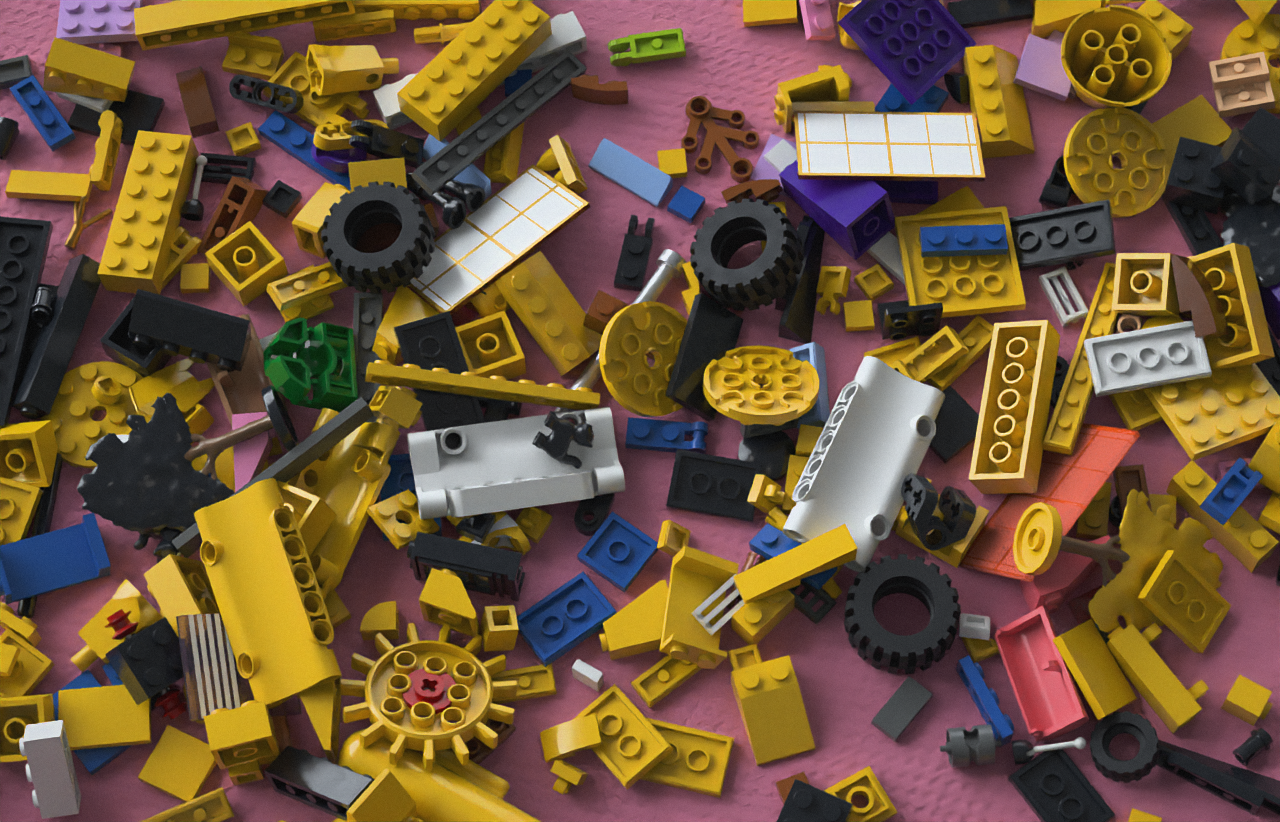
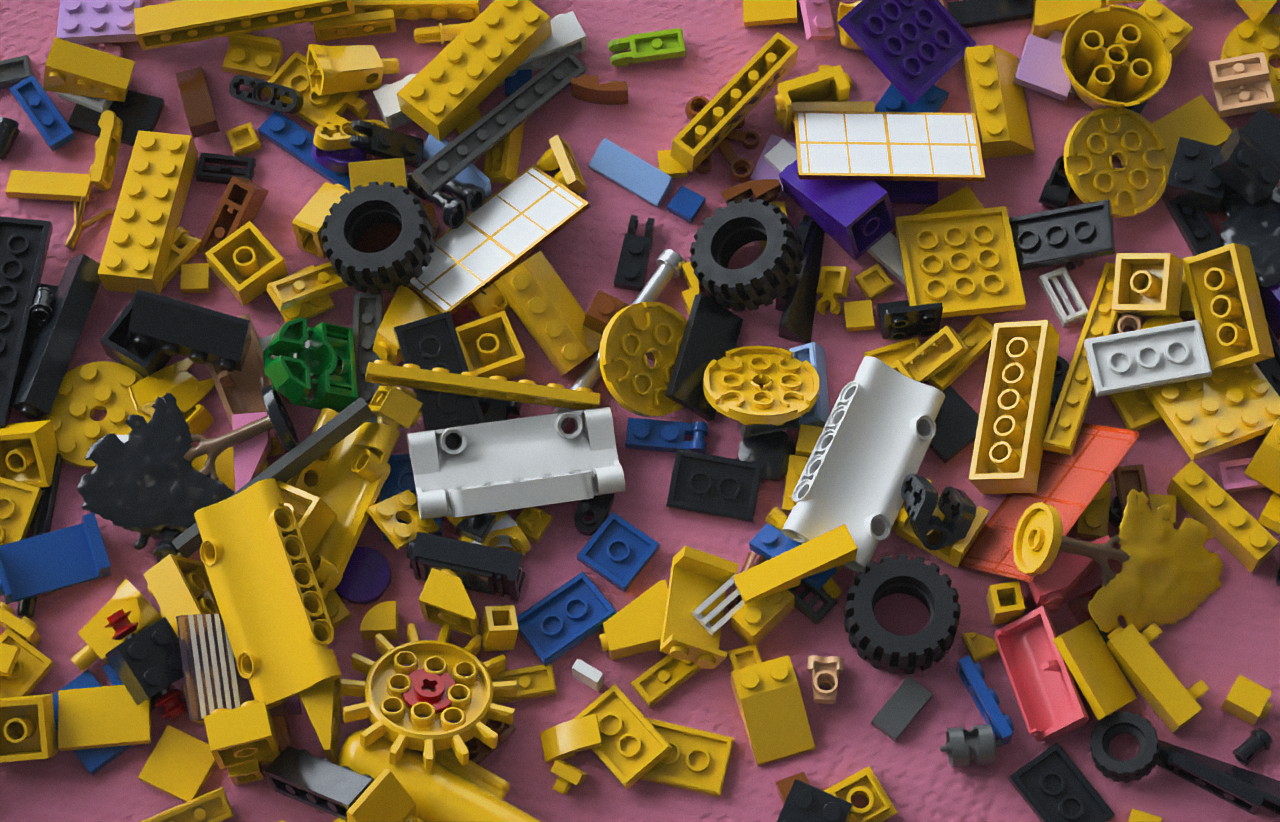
(51, 769): white brick -> none
(106, 389): yellow tile -> none
(193, 208): hinge -> none
(282, 199): black plate -> none
(365, 577): none -> dark purple tile
(562, 434): black animal -> none
(672, 537): yellow tile -> none
(734, 102): none -> yellow brick
(765, 493): yellow tile -> none
(825, 672): none -> light nougat plate
(957, 86): black tile -> none
(963, 240): blue plate -> none
(974, 626): white tile -> none
(1005, 602): none -> yellow brick
(1024, 751): hinge -> none
(1184, 601): yellow plate -> none
(1198, 299): reddish brown slope -> none
(1231, 491): blue plate -> none

